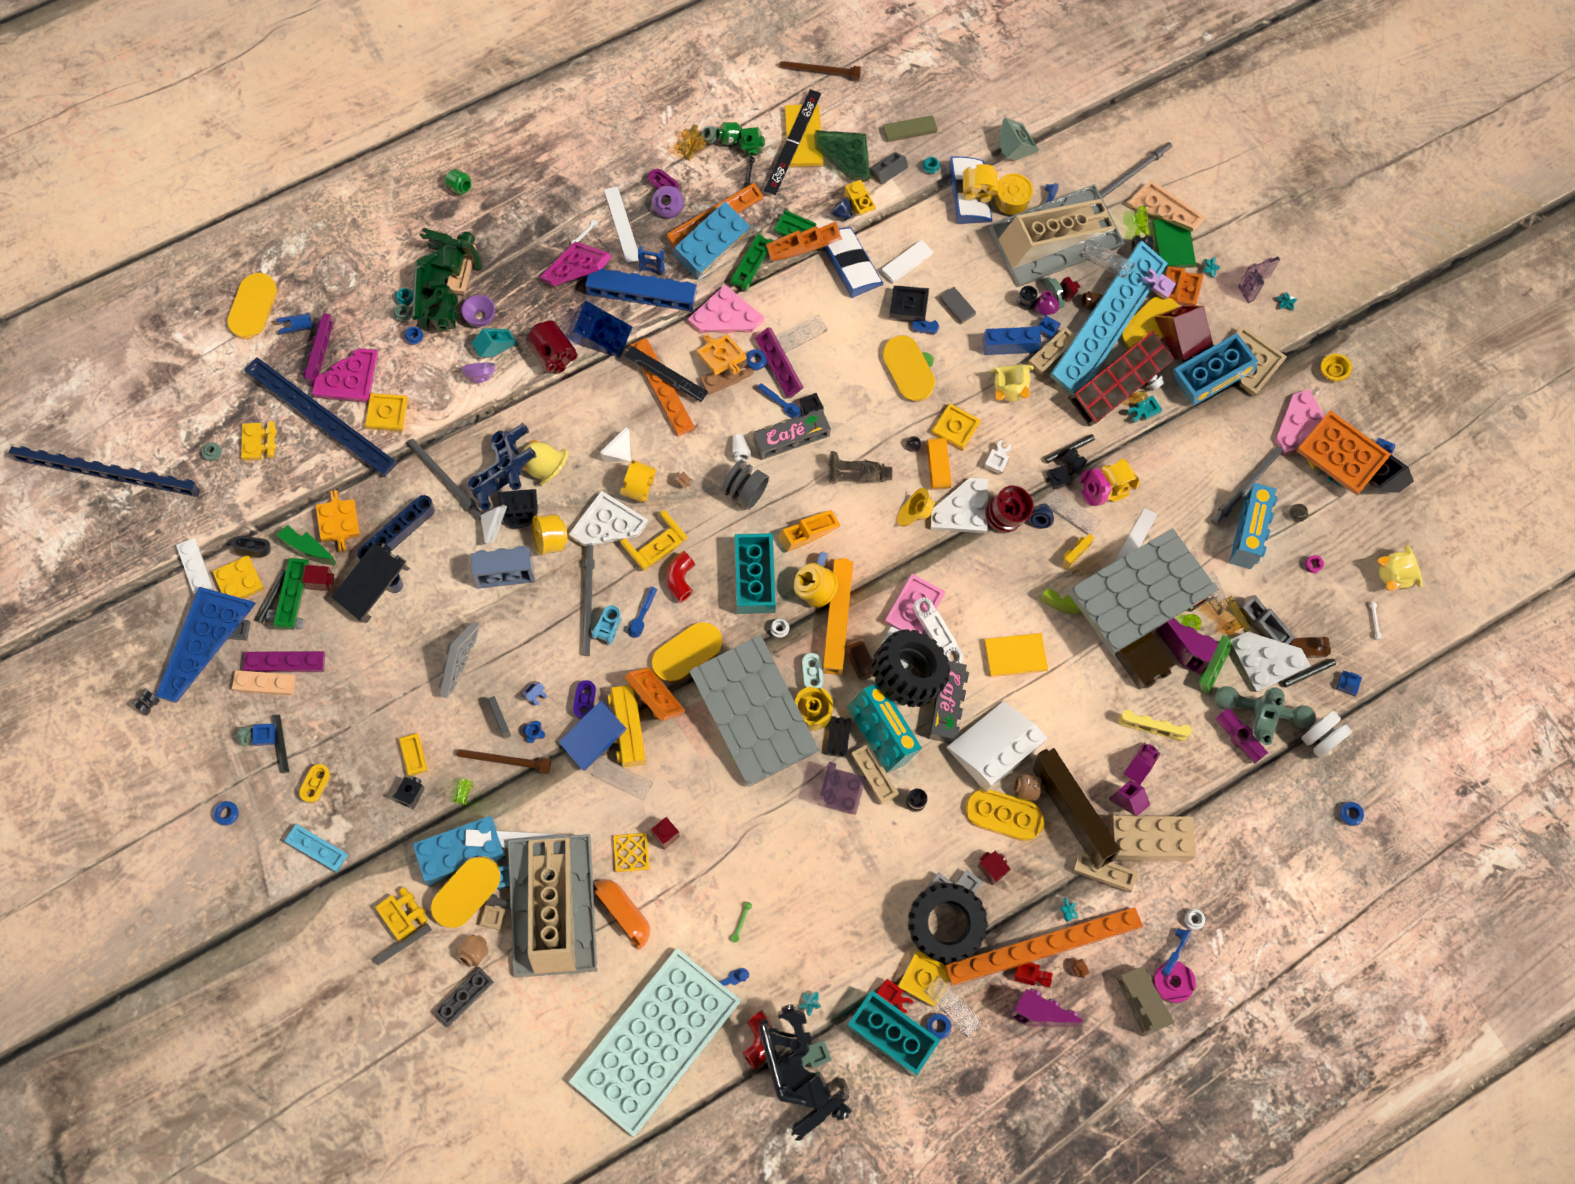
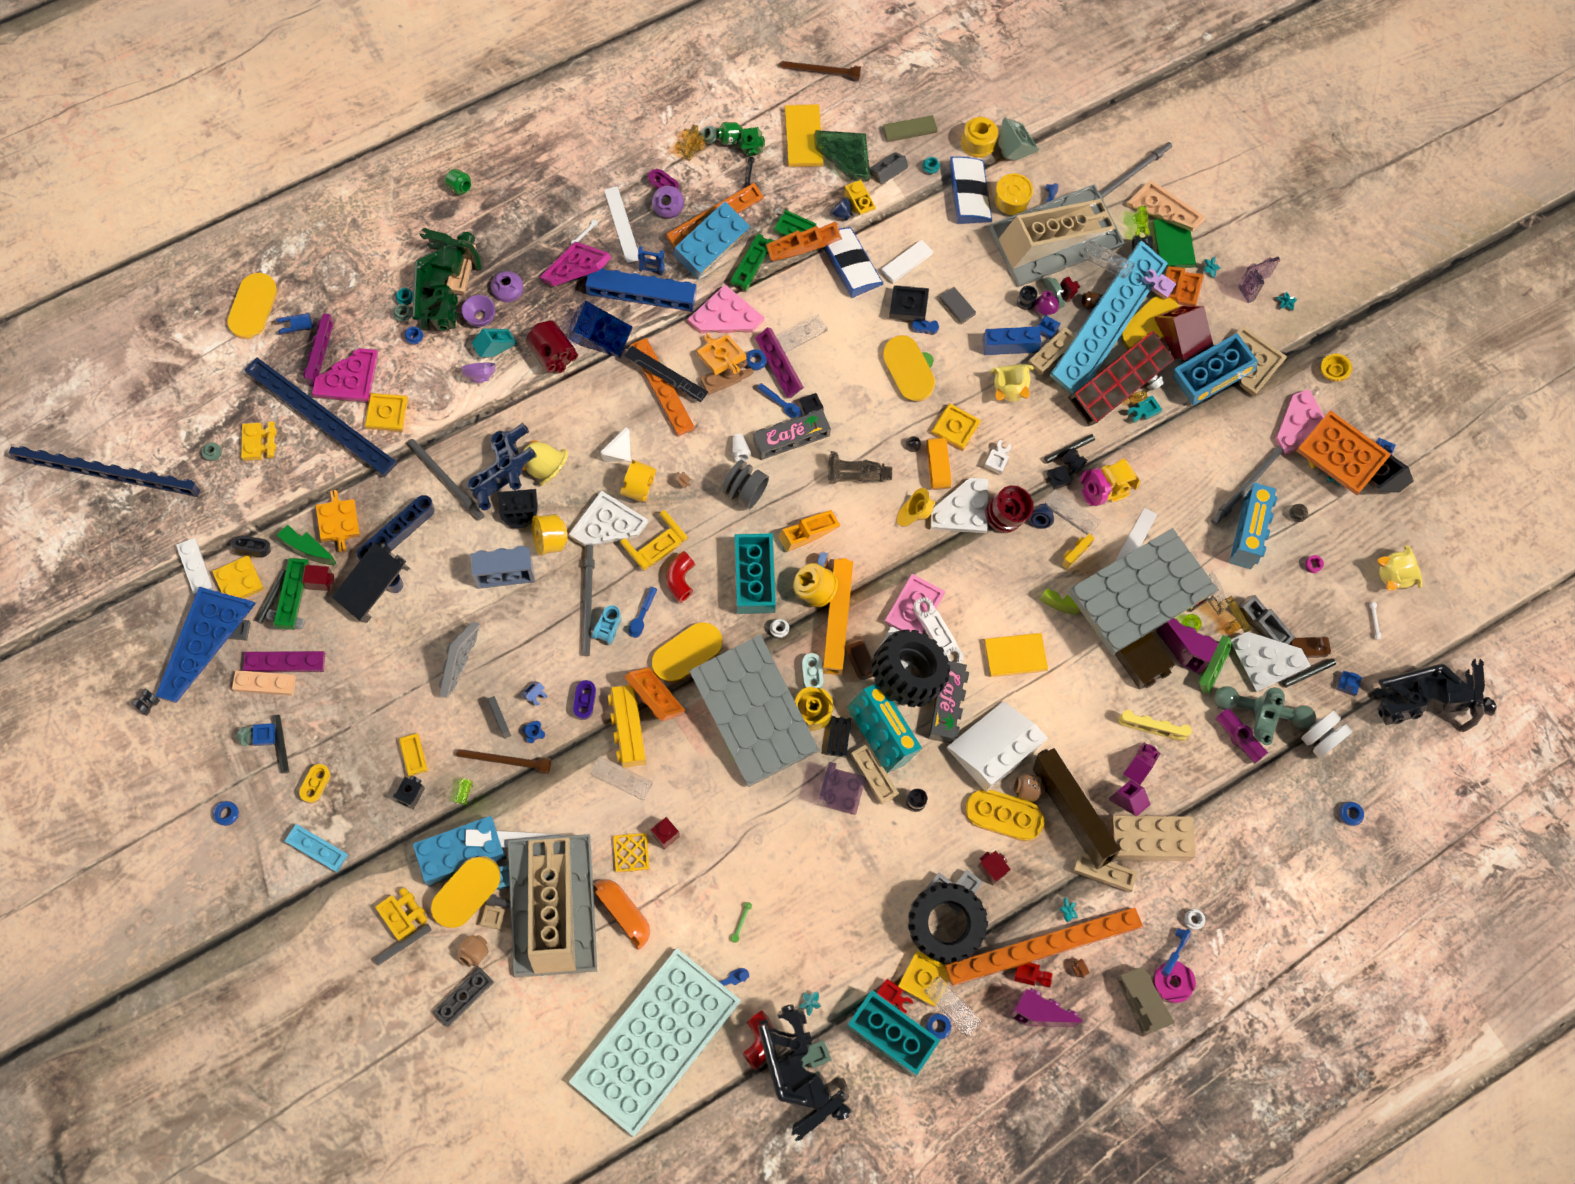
(491, 523): white slope -> none
(509, 292): none -> medium lavender piece
(592, 735): blue tile -> none
(792, 142): black sticker -> none
(979, 137): none -> yellow wheel
(980, 183): yellow brick -> none
(1434, 683): none -> black piece

